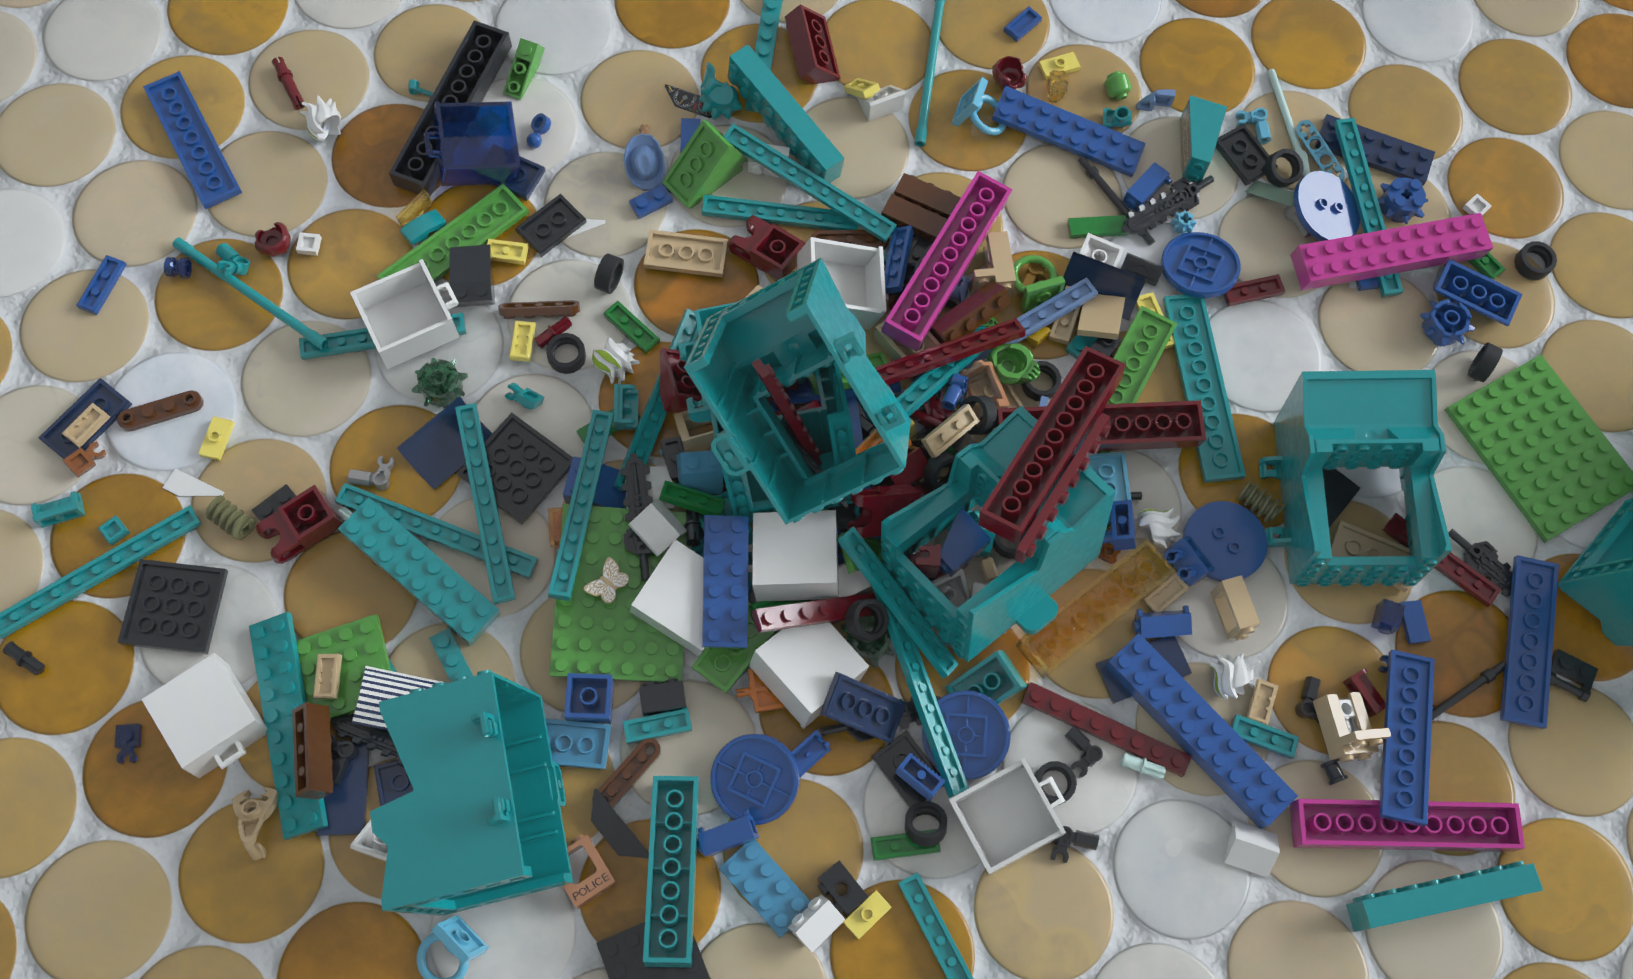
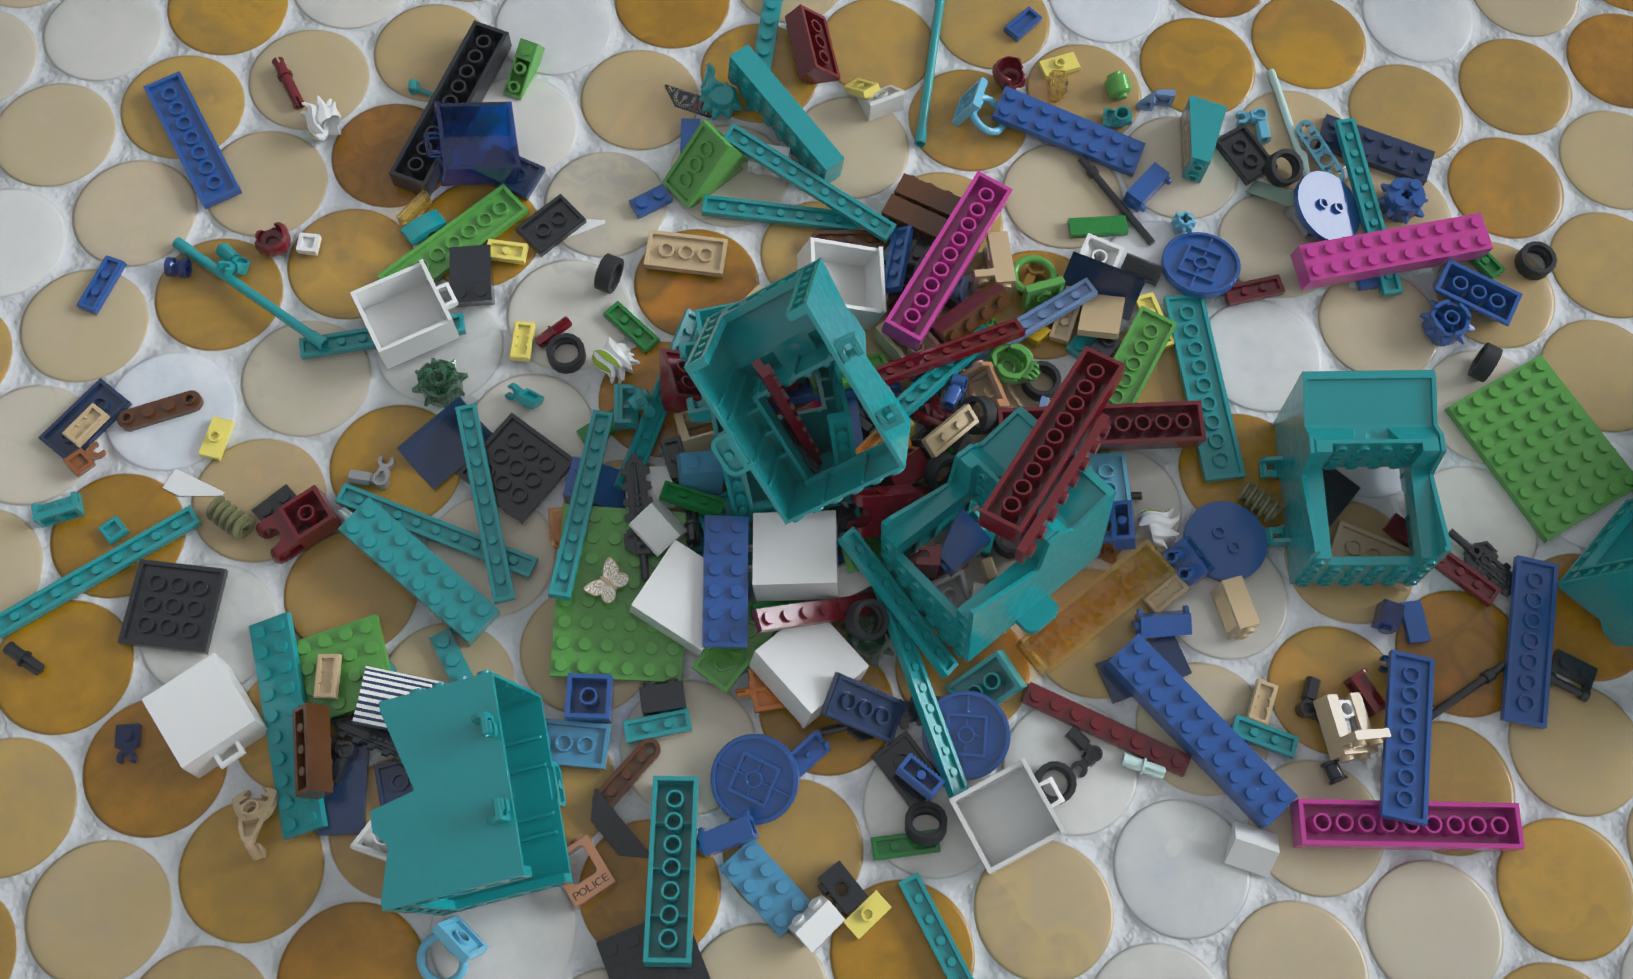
(532, 309): reddish brown plate -> none
(540, 125): blue plate -> none
(641, 399): none -> teal plate
(644, 160): medium blue hat -> none
(768, 248): dark red brick -> none
(1078, 838): black bar -> none
(1182, 195): black bar -> none
(1231, 675): white hair -> none
(1443, 895): teal brick -> none
(1477, 205): white plate -> none

